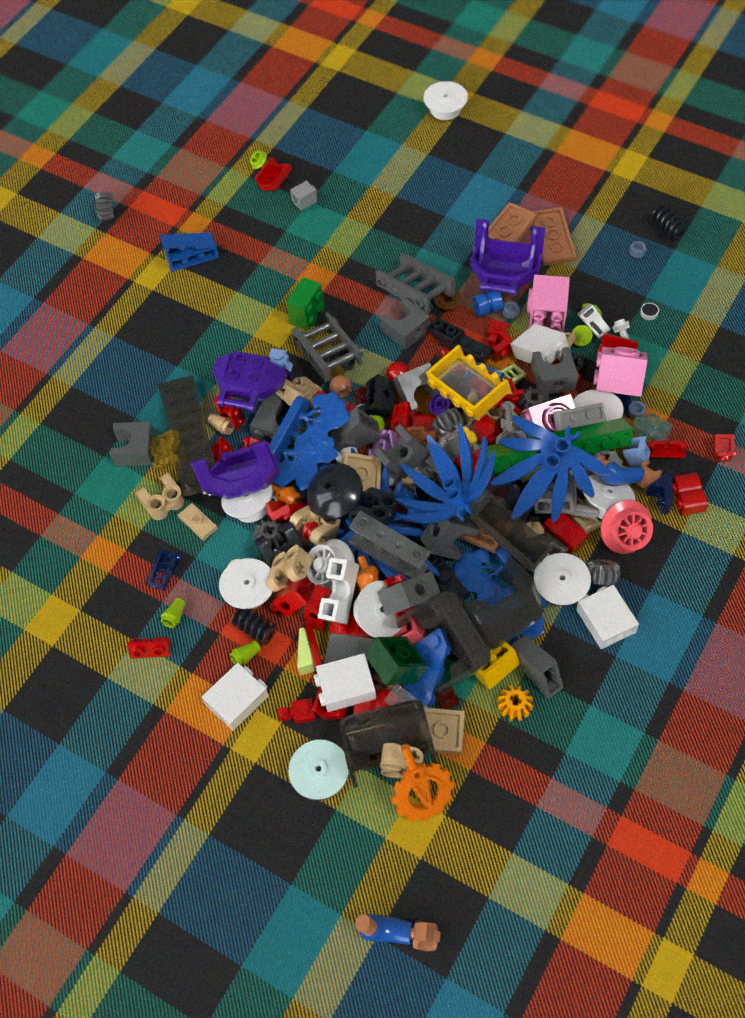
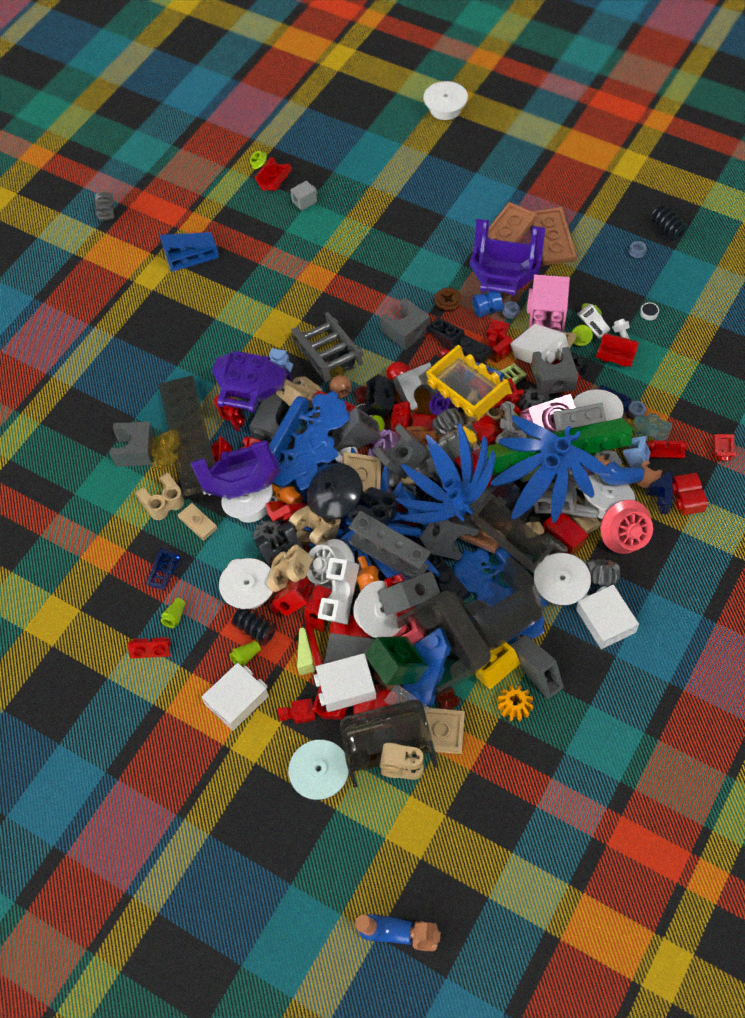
(221, 423): tan cone -> none
(305, 304): green brick -> none
(308, 528): red plate -> none
(417, 778): orange bar -> none
(420, 271): dark grey fence -> none
(620, 370): bright pink brick -> none

